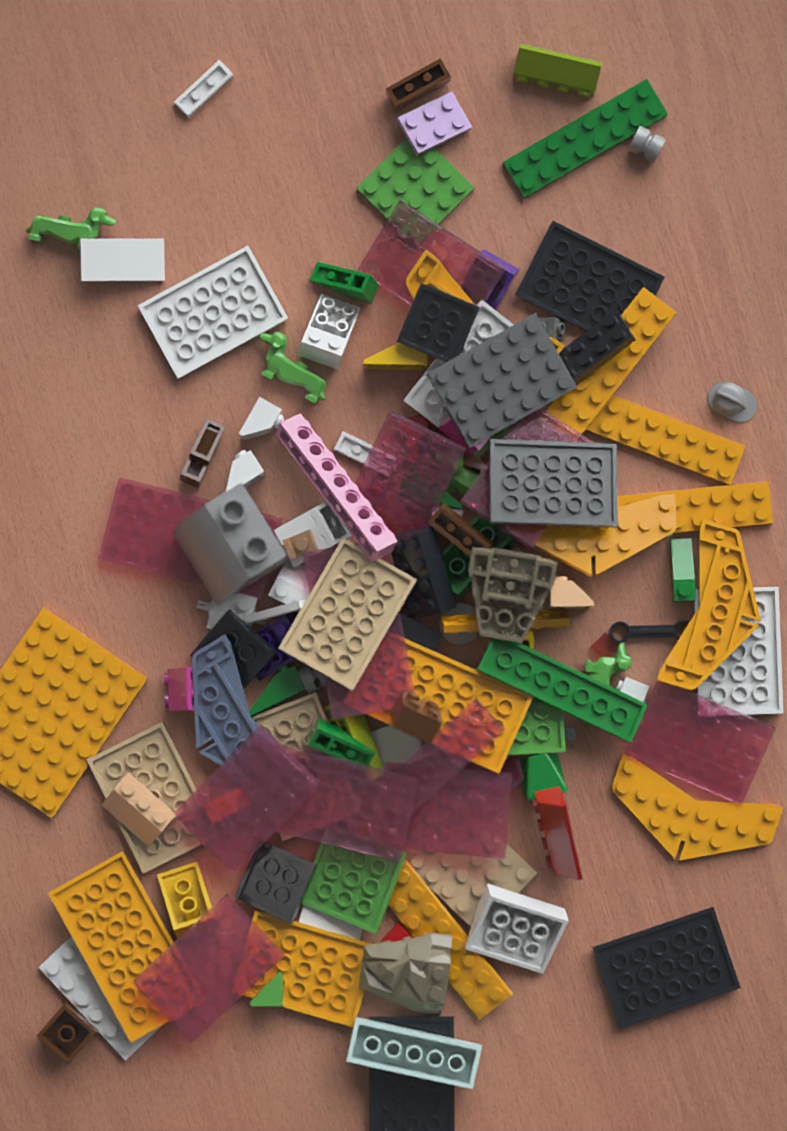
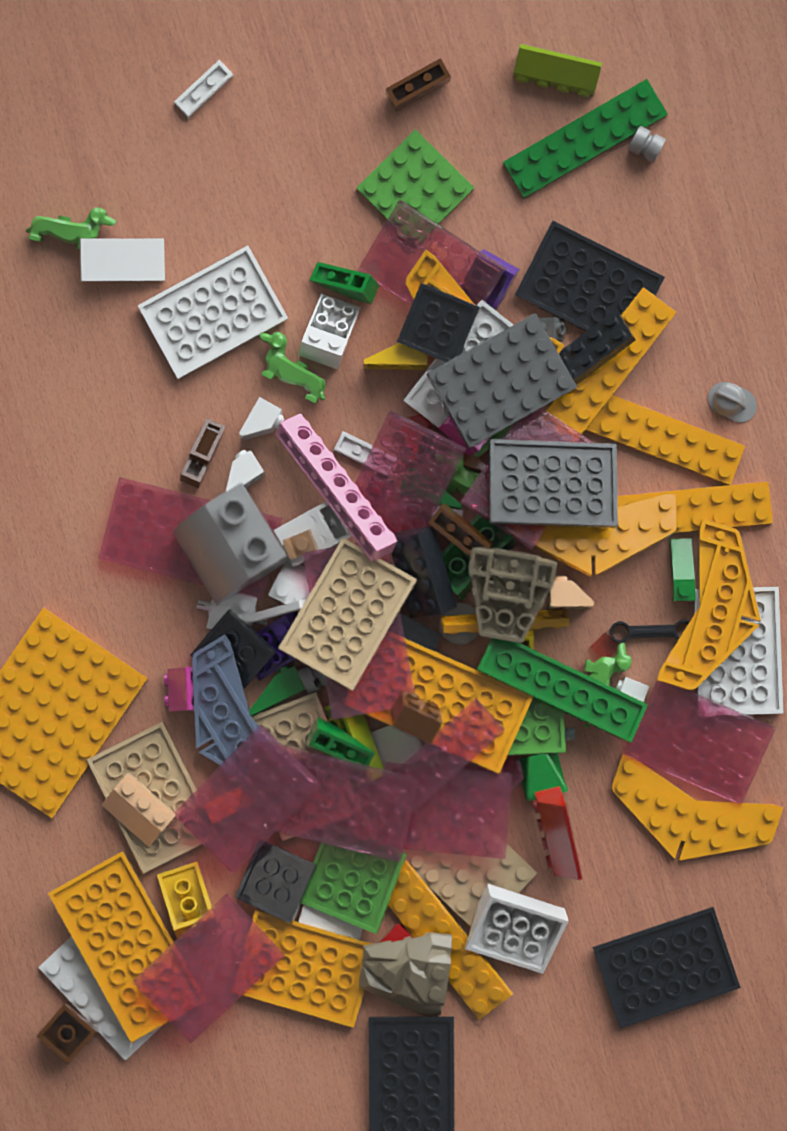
(271, 994): bright green slope -> none
(414, 1053): light aqua brick -> none
(434, 123): lavender plate -> none

